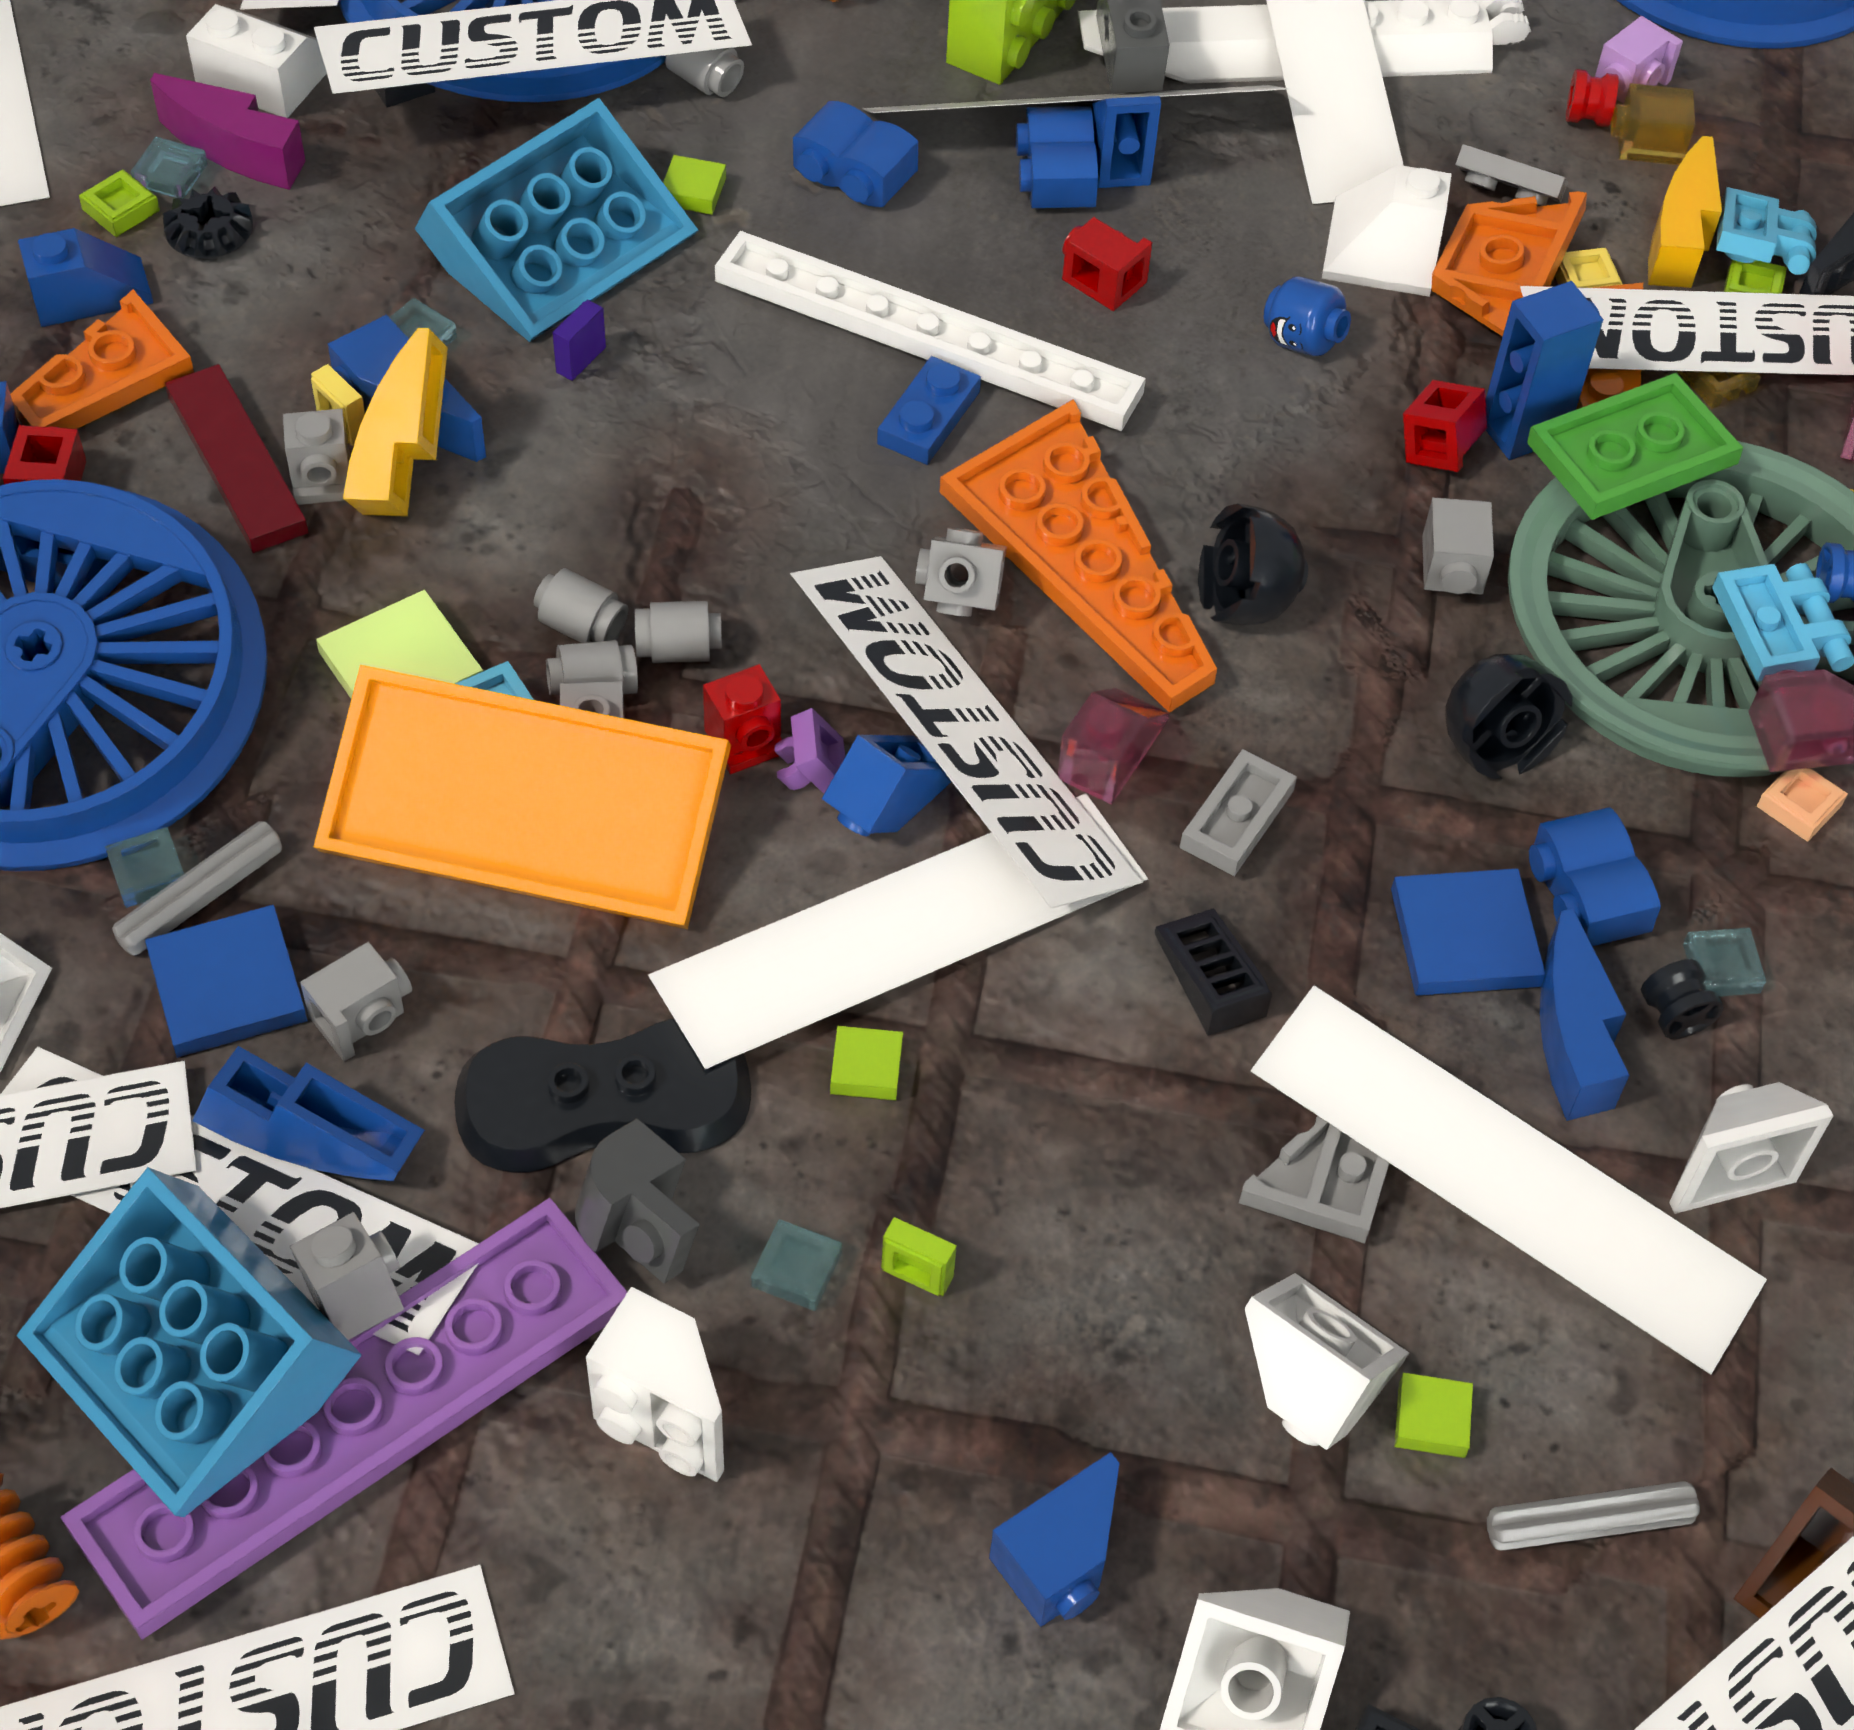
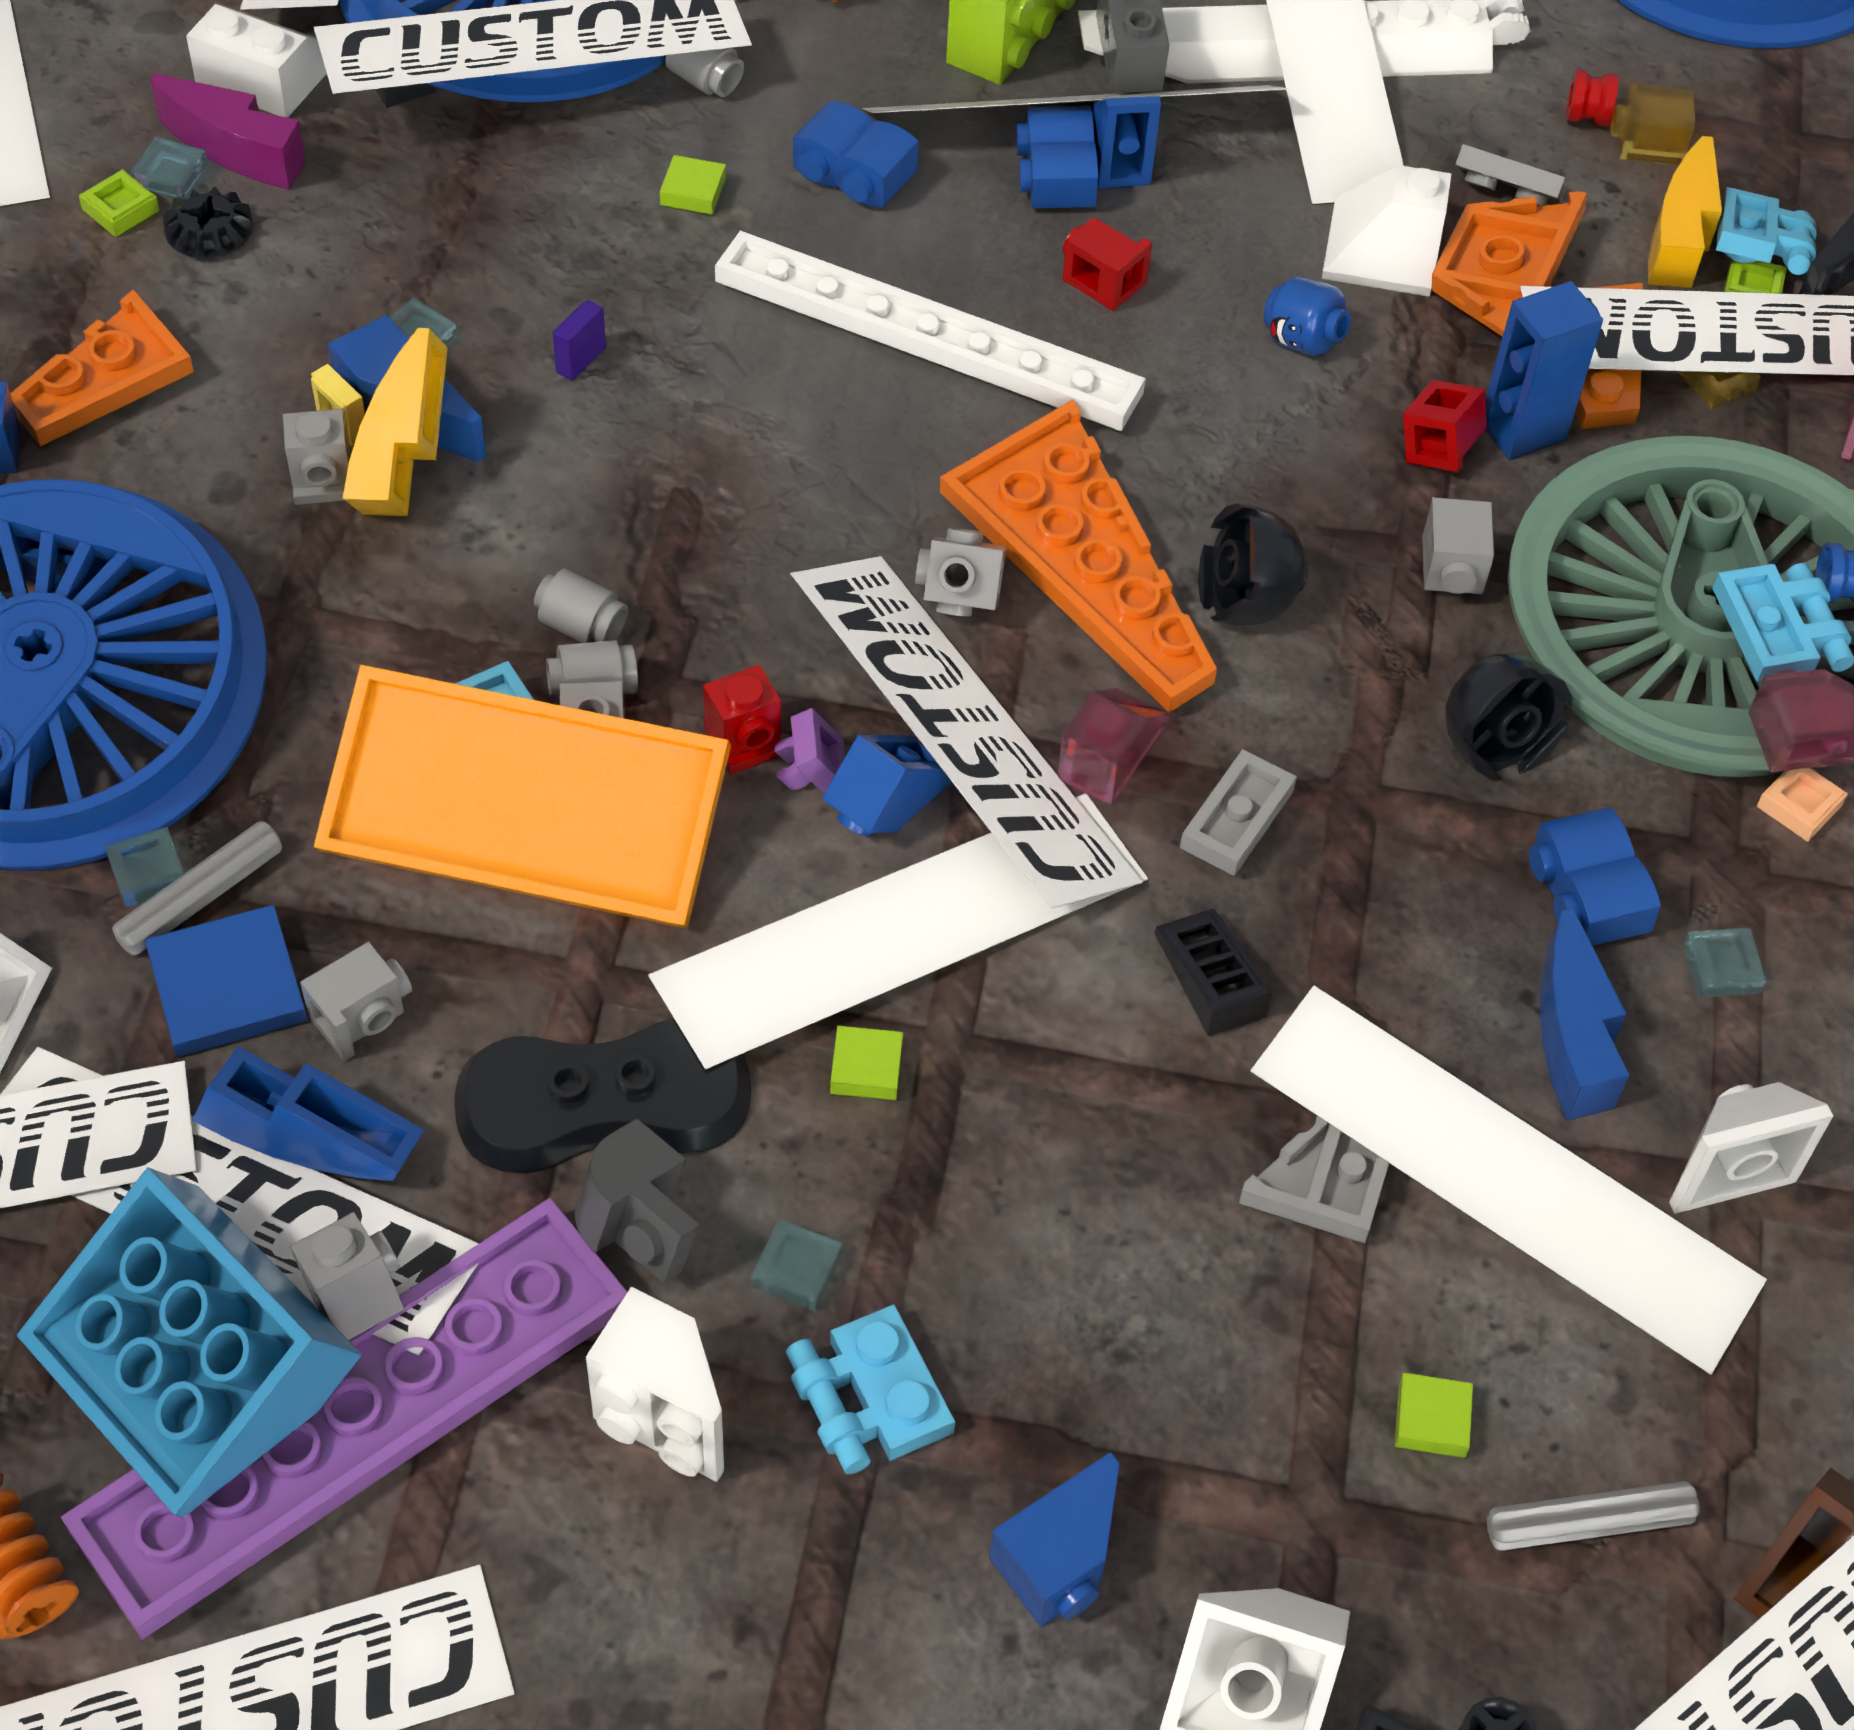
(45, 455): red brick -> none
(79, 275): blue slope -> none
(236, 458): dark red tile -> none
(400, 638): yellowish green tile -> none
(555, 222): dark azure slope -> none
(677, 631): light grey brick -> none
(889, 1380): none -> medium azure plate
(918, 1257): lime tile -> none
(929, 410): blue plate -> none
(1317, 1360): white slope -> none
(1467, 932): blue tile -> none
(1588, 269): light yellow tile -> none
(1634, 445): bright green plate -> none
(1640, 55): lavender brick -> none
(1682, 999): black wheel -> none

